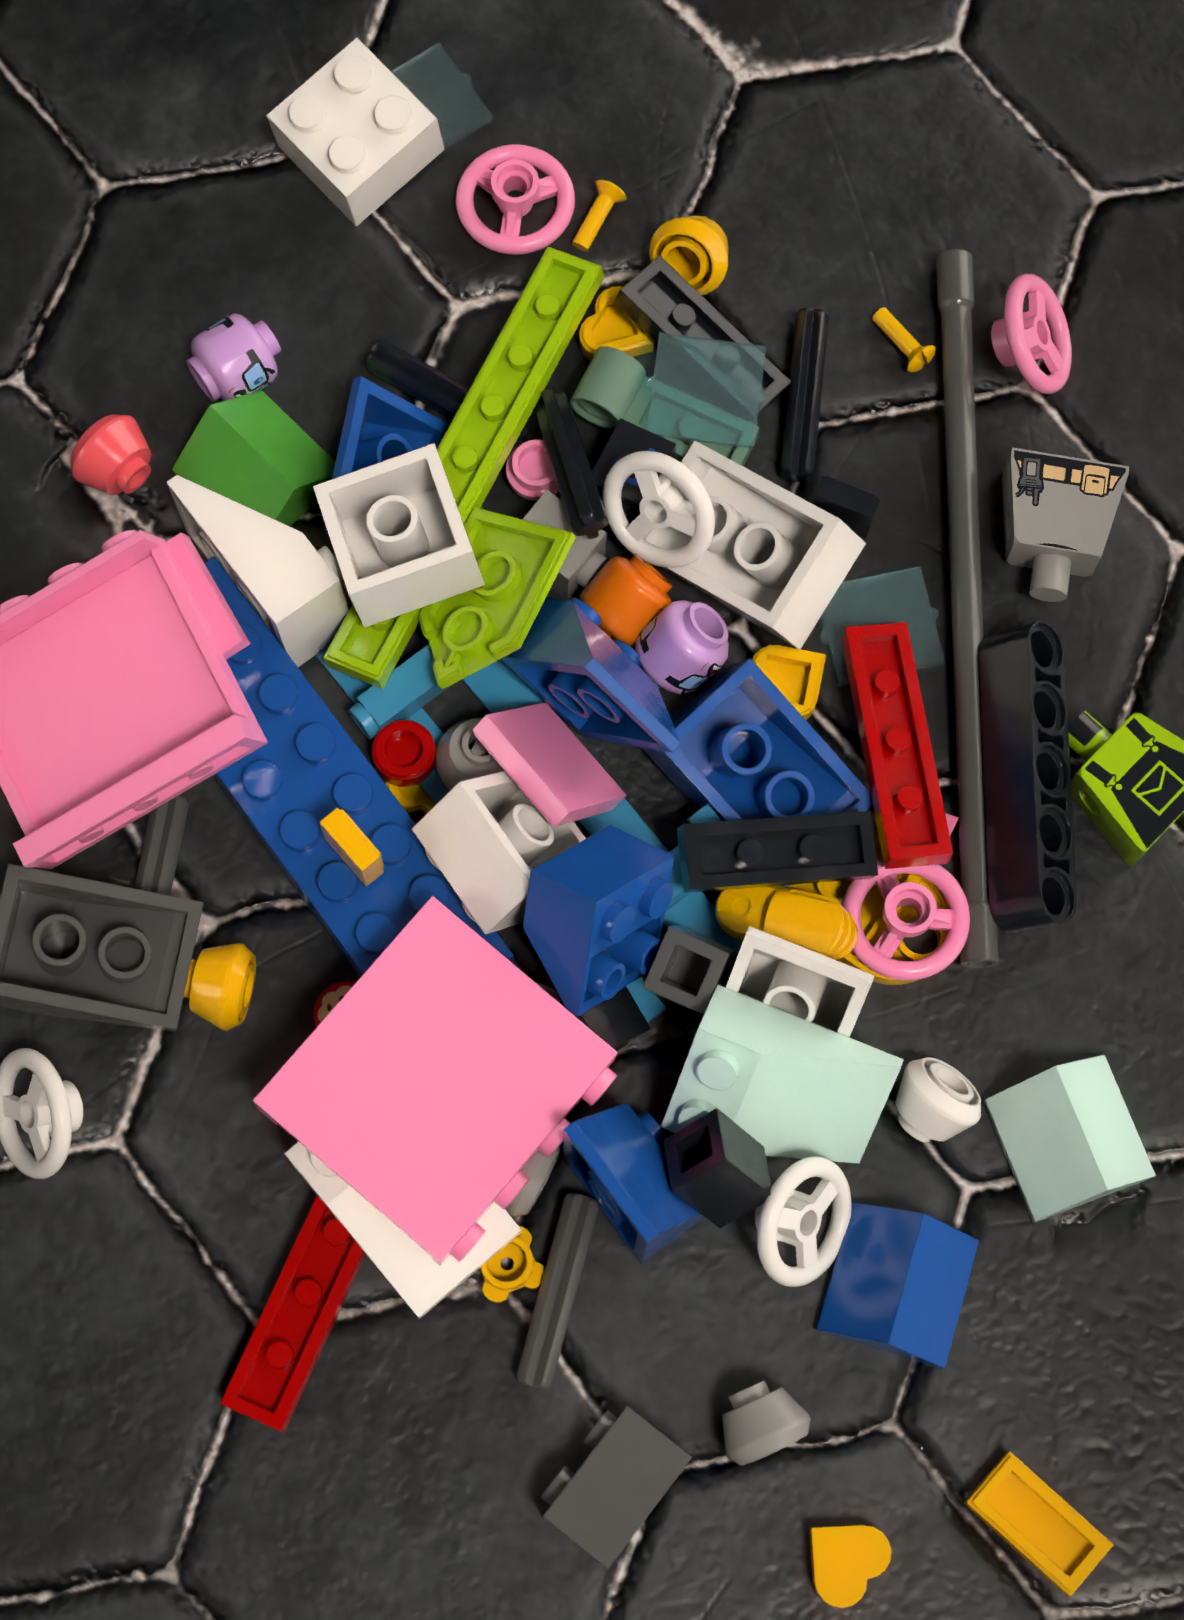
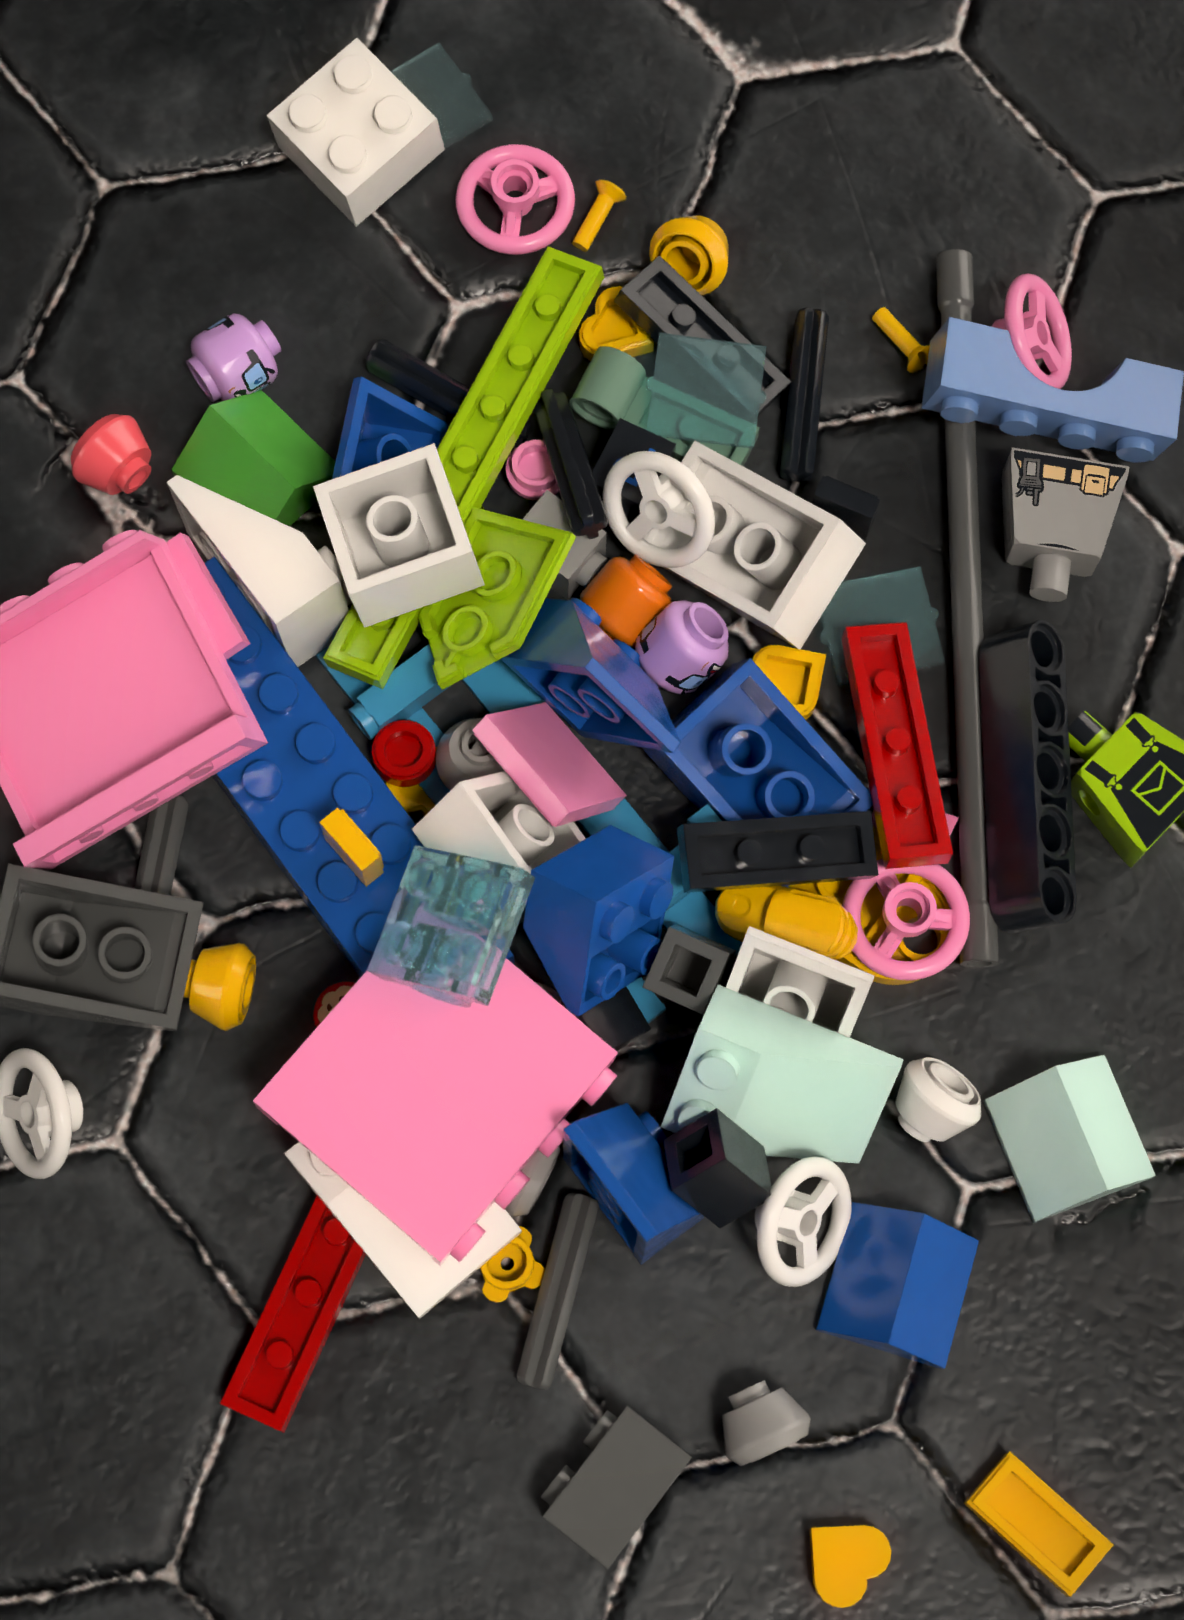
(451, 926): none -> clear light blue plate
(981, 379): none -> medium blue arch

